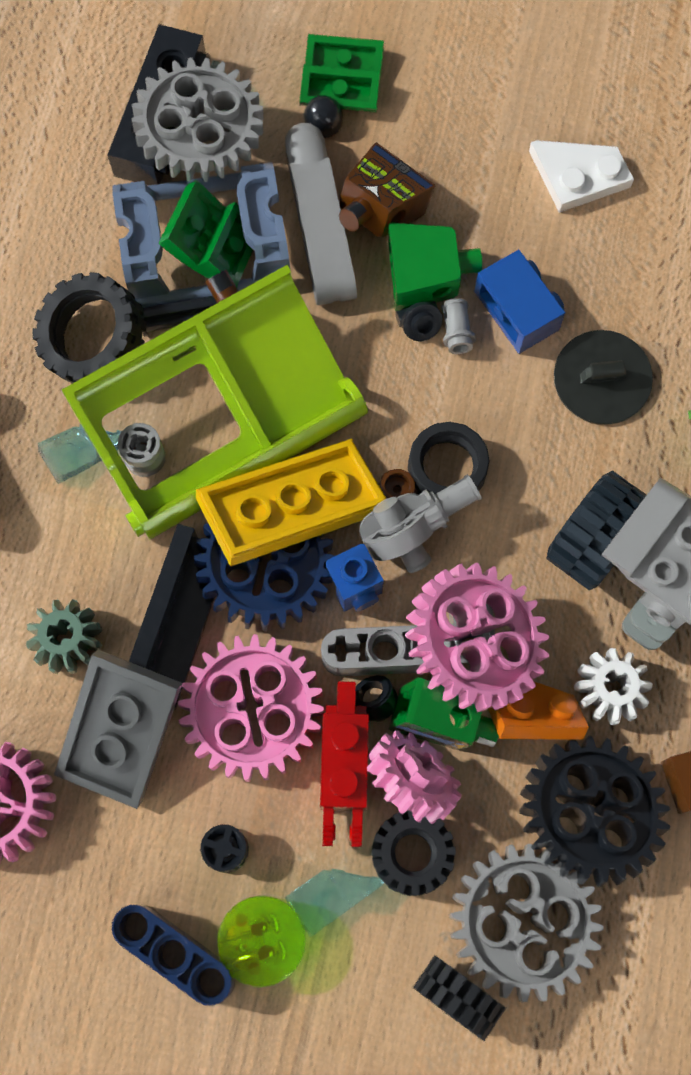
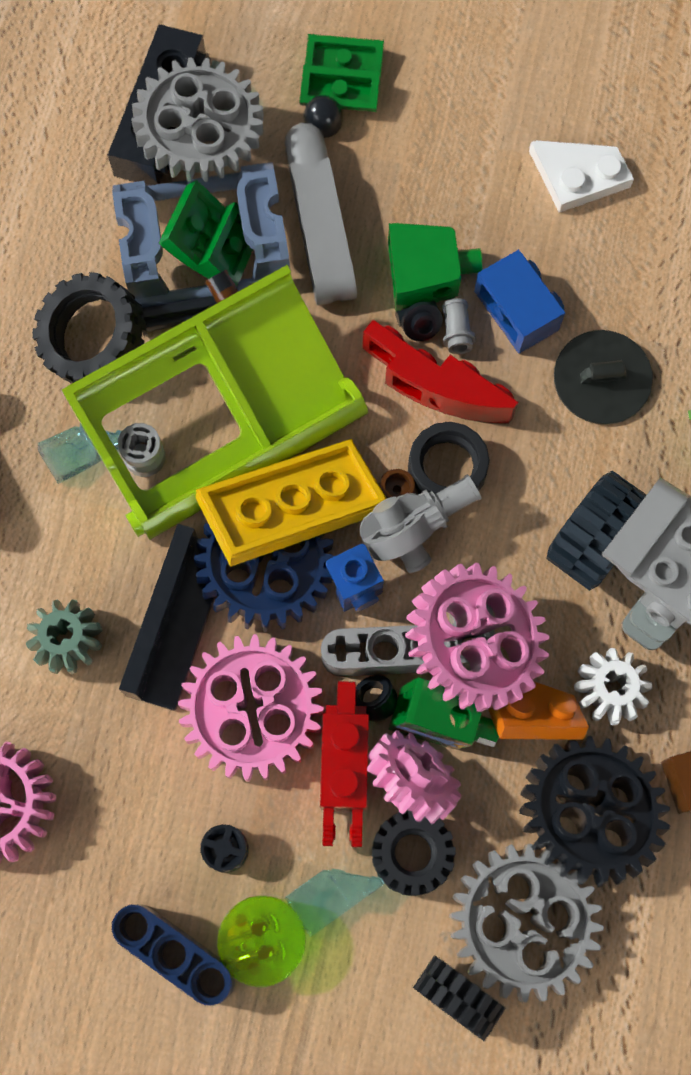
(117, 728): dark grey plate -> none
(383, 192): reddish brown torso -> none
(450, 388): none -> red slope

